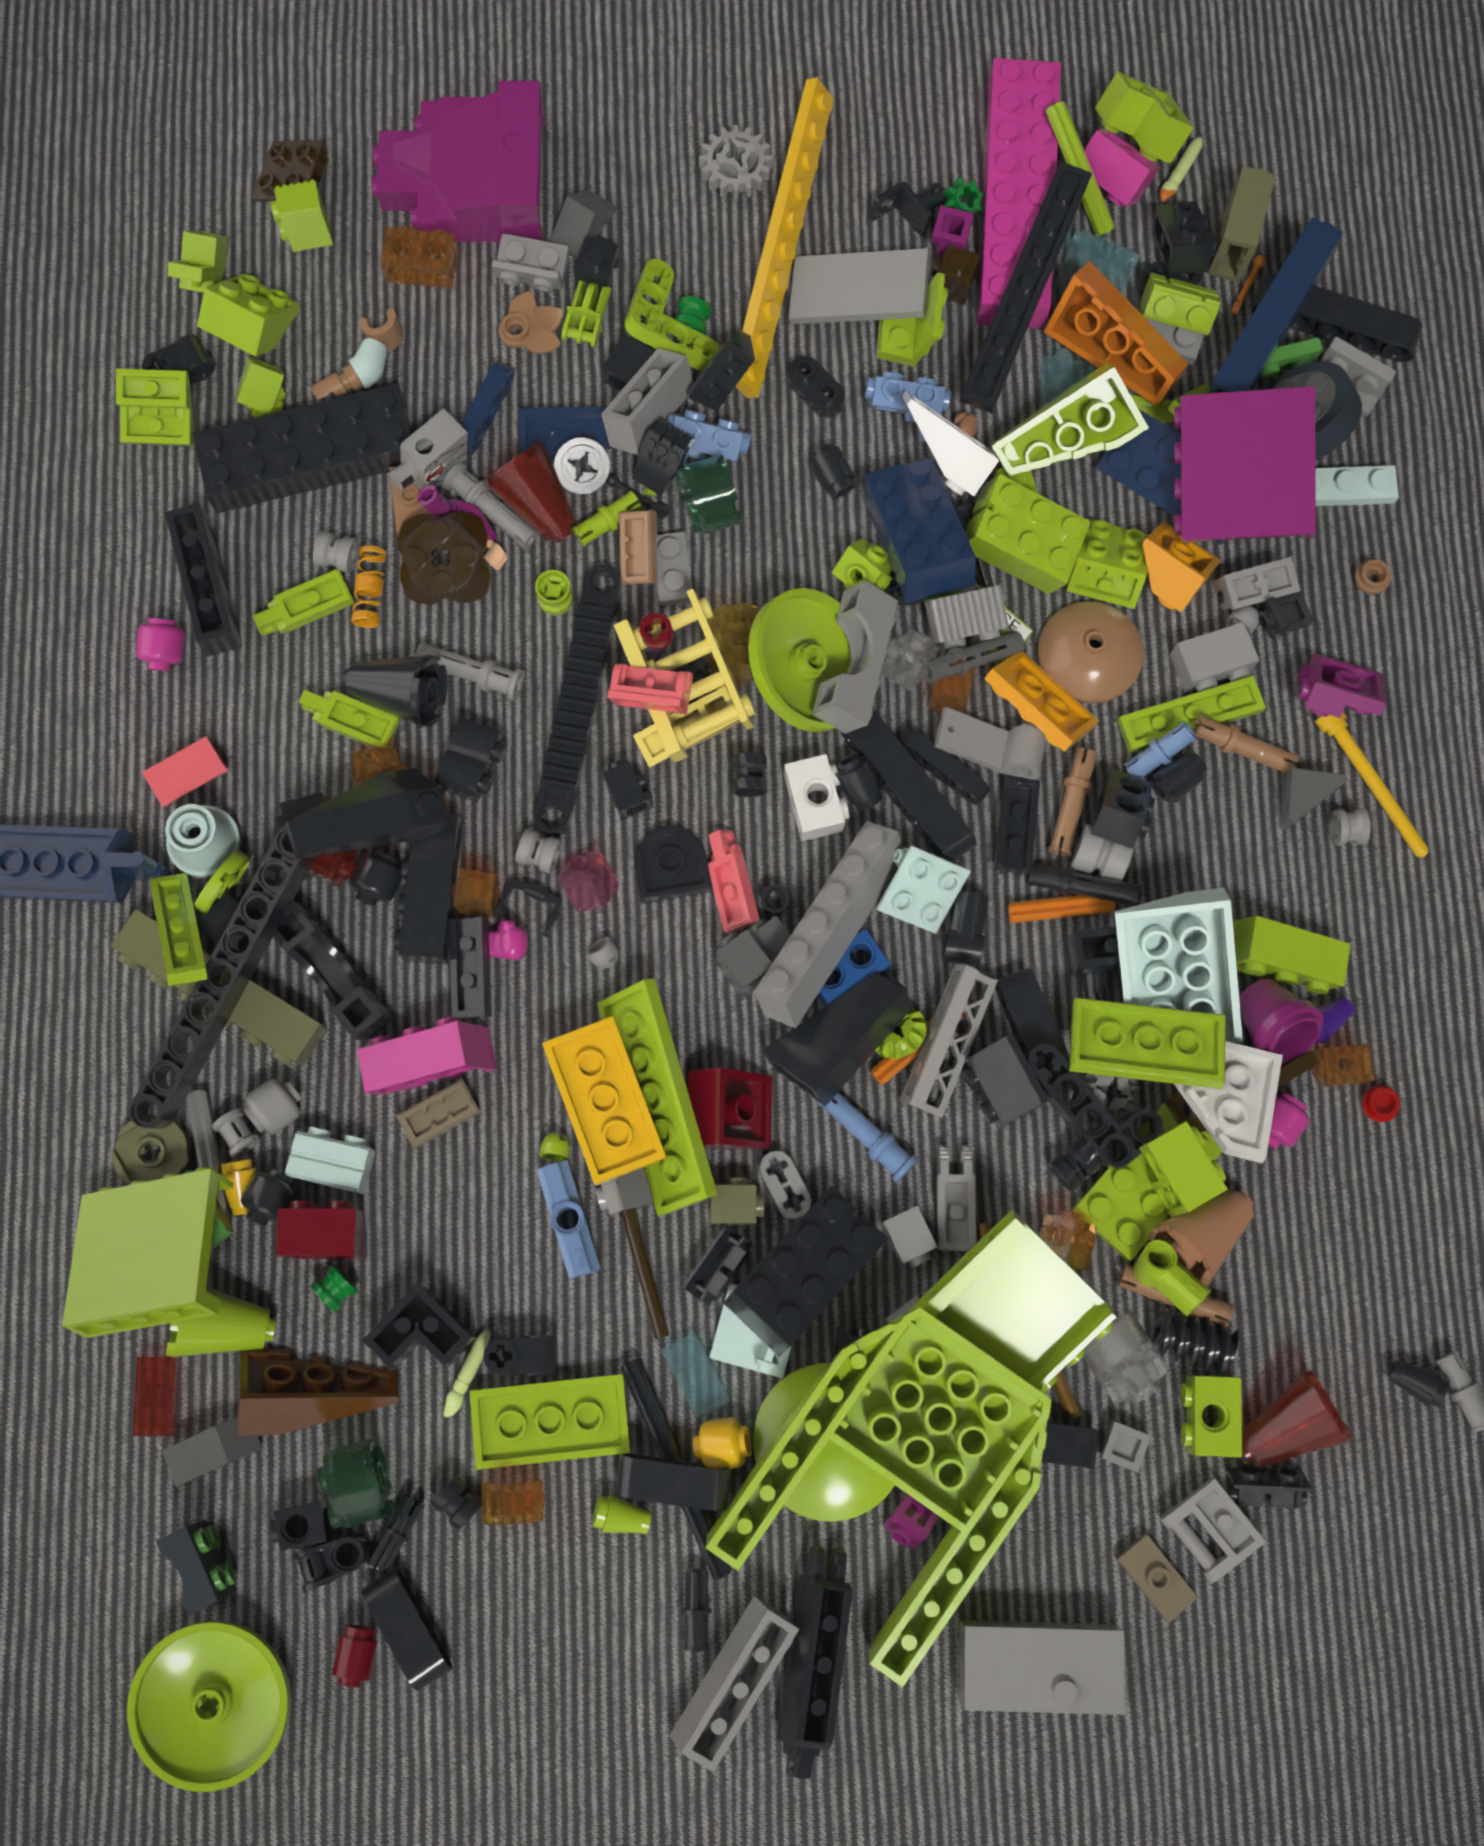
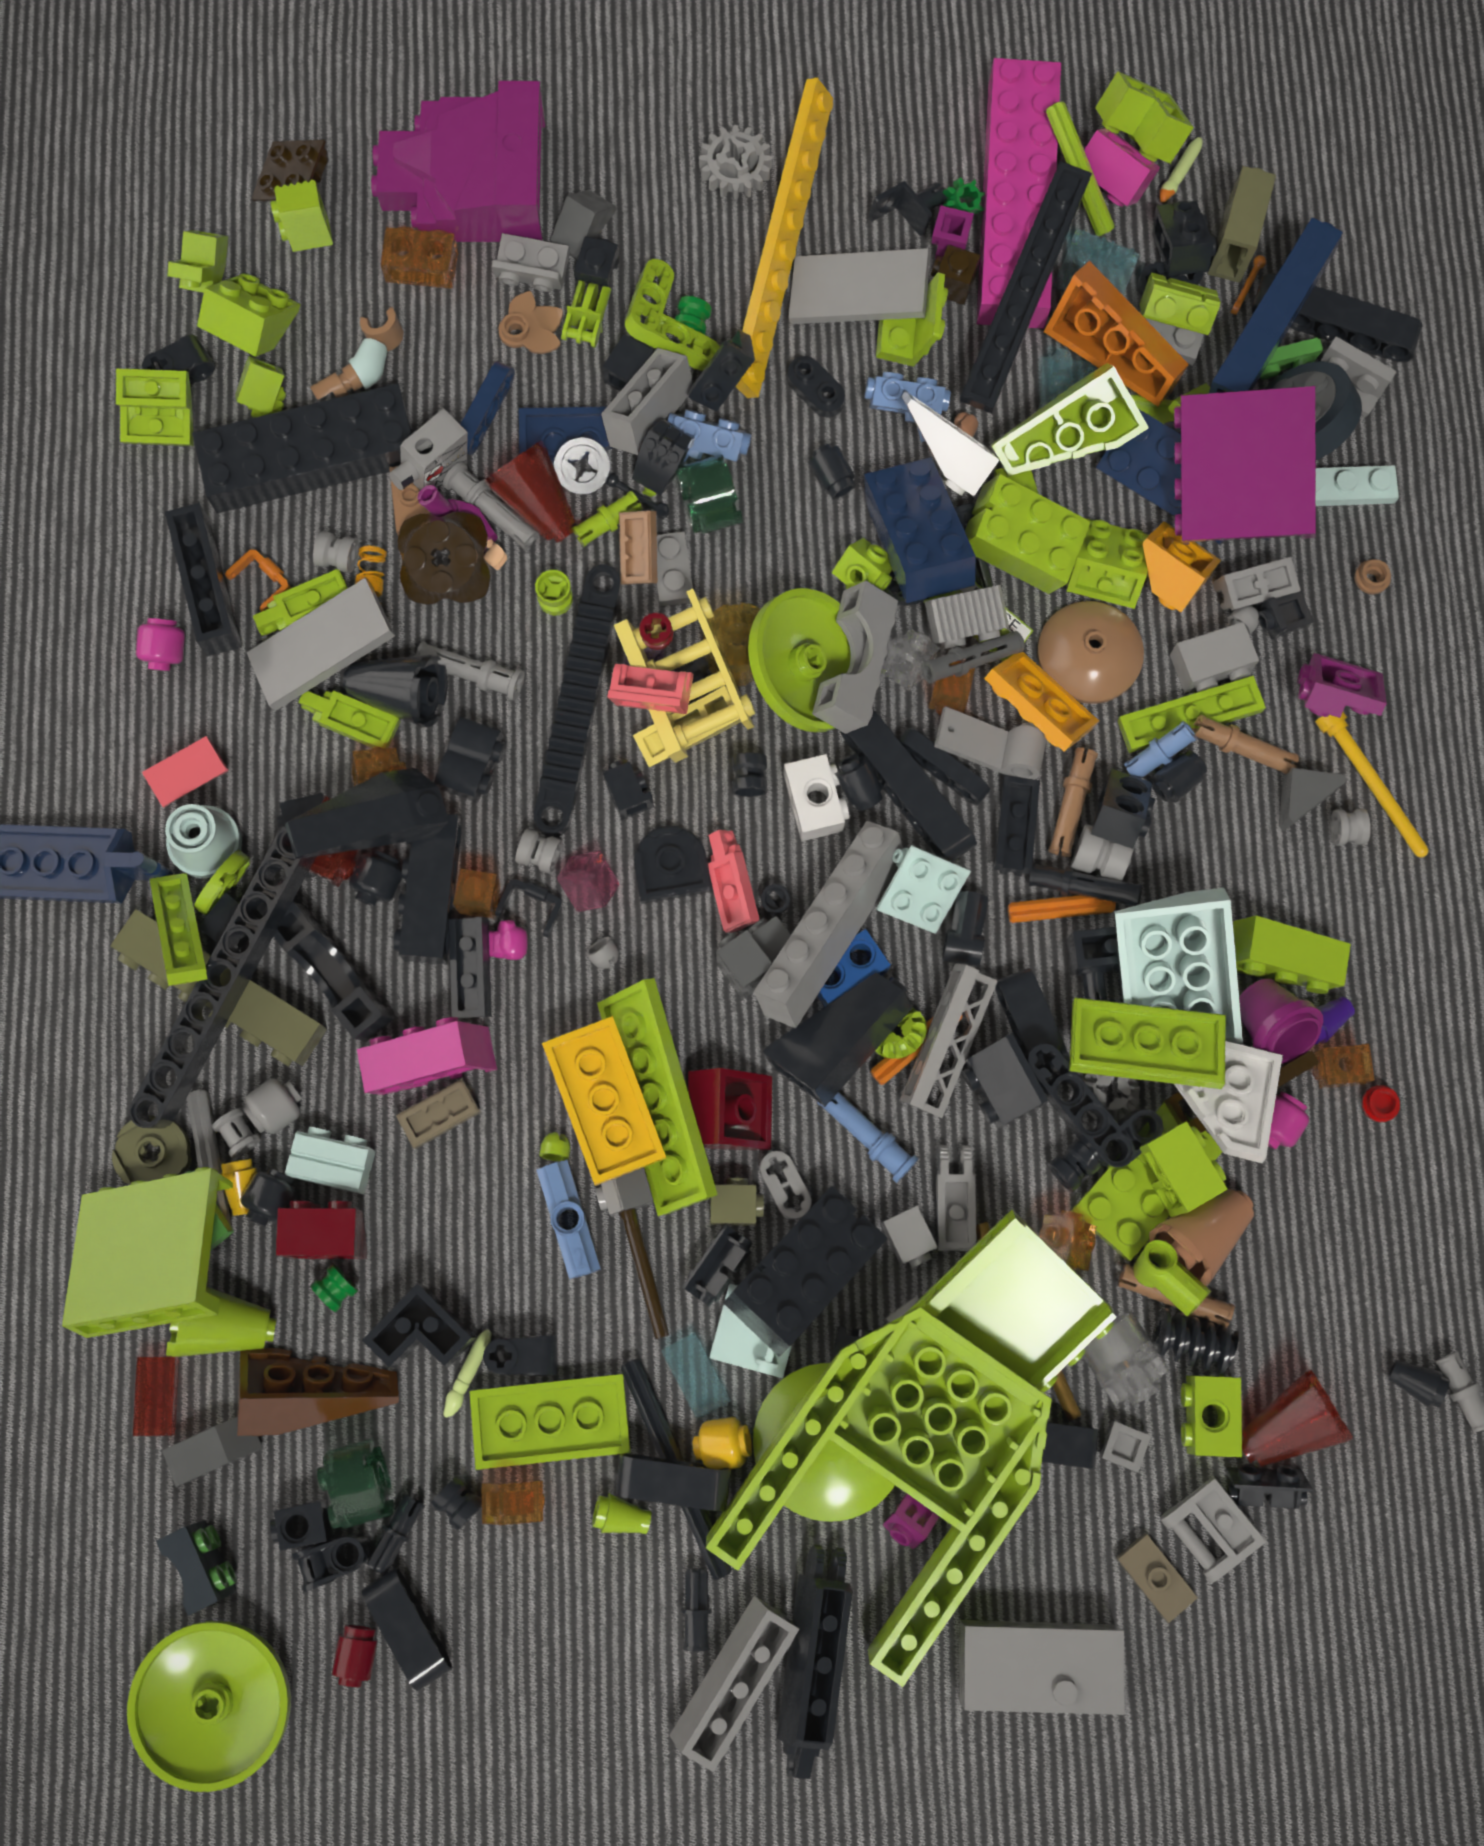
(266, 566): none -> orange piece
(320, 644): none -> light grey tile

